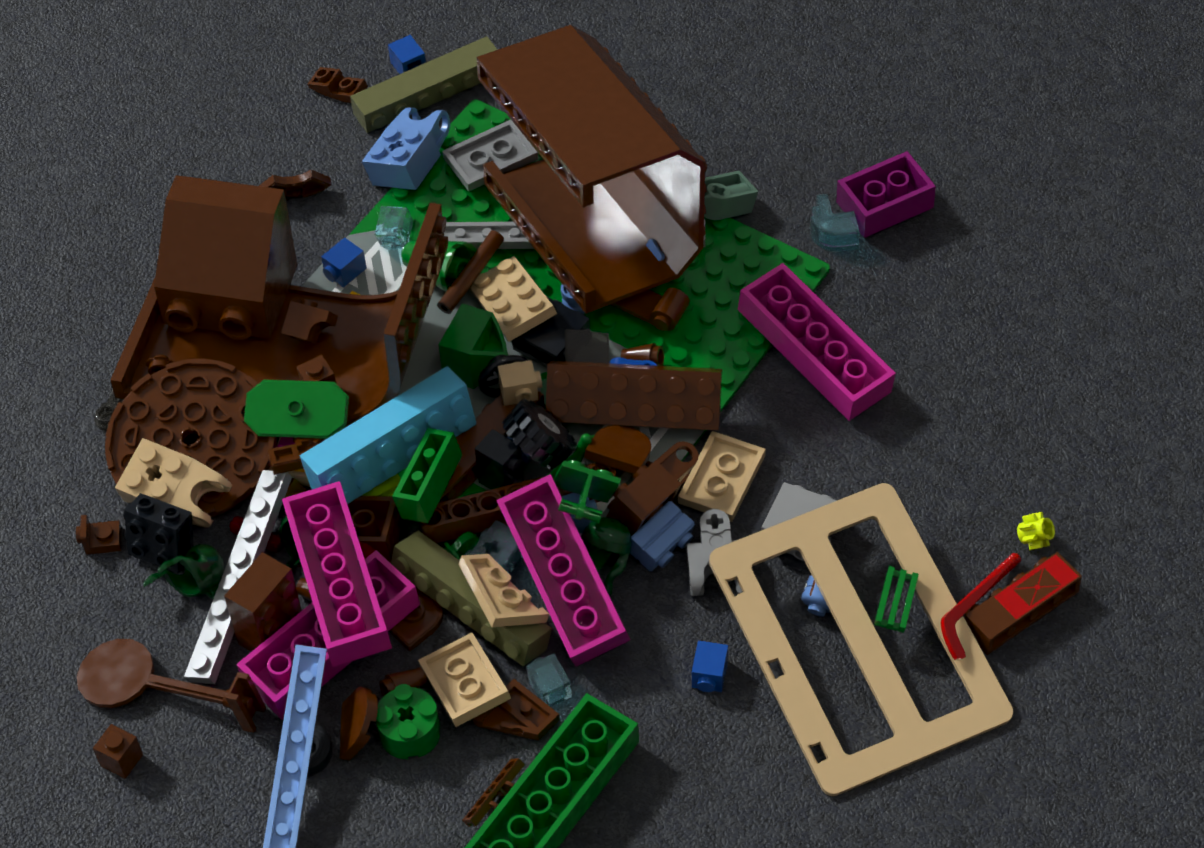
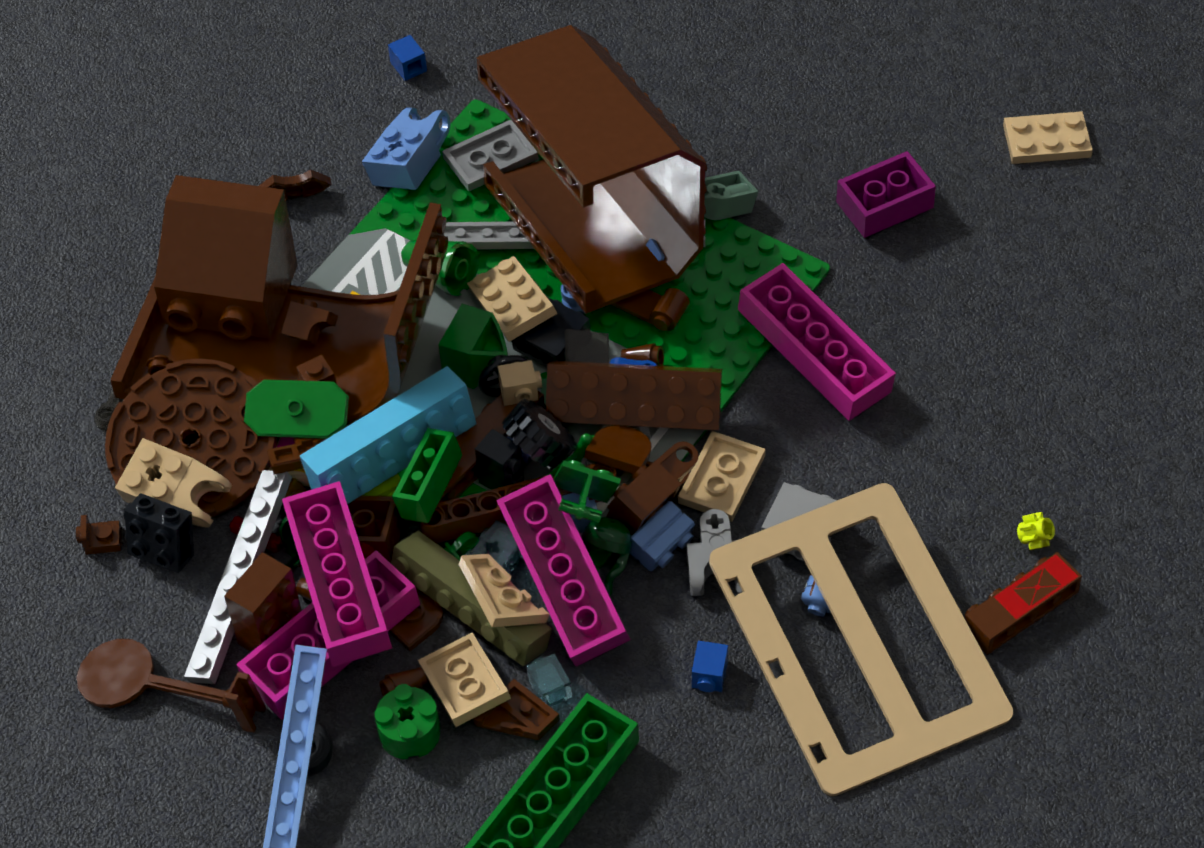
(118, 751): reddish brown brick -> none
(202, 572): dark green hair -> none
(333, 84): reddish brown slope -> none
(343, 262): blue brick -> none
(355, 720): reddish brown tile -> none
(393, 227): clear light blue brick -> none
(420, 86): olive brick -> none
(470, 272): reddish brown piece -> none
(499, 787): reddish brown piece -> none
(833, 231): clear light blue brick -> none
(901, 576): green tile -> none
(954, 614): red piece -> none
(1047, 137): none -> tan plate

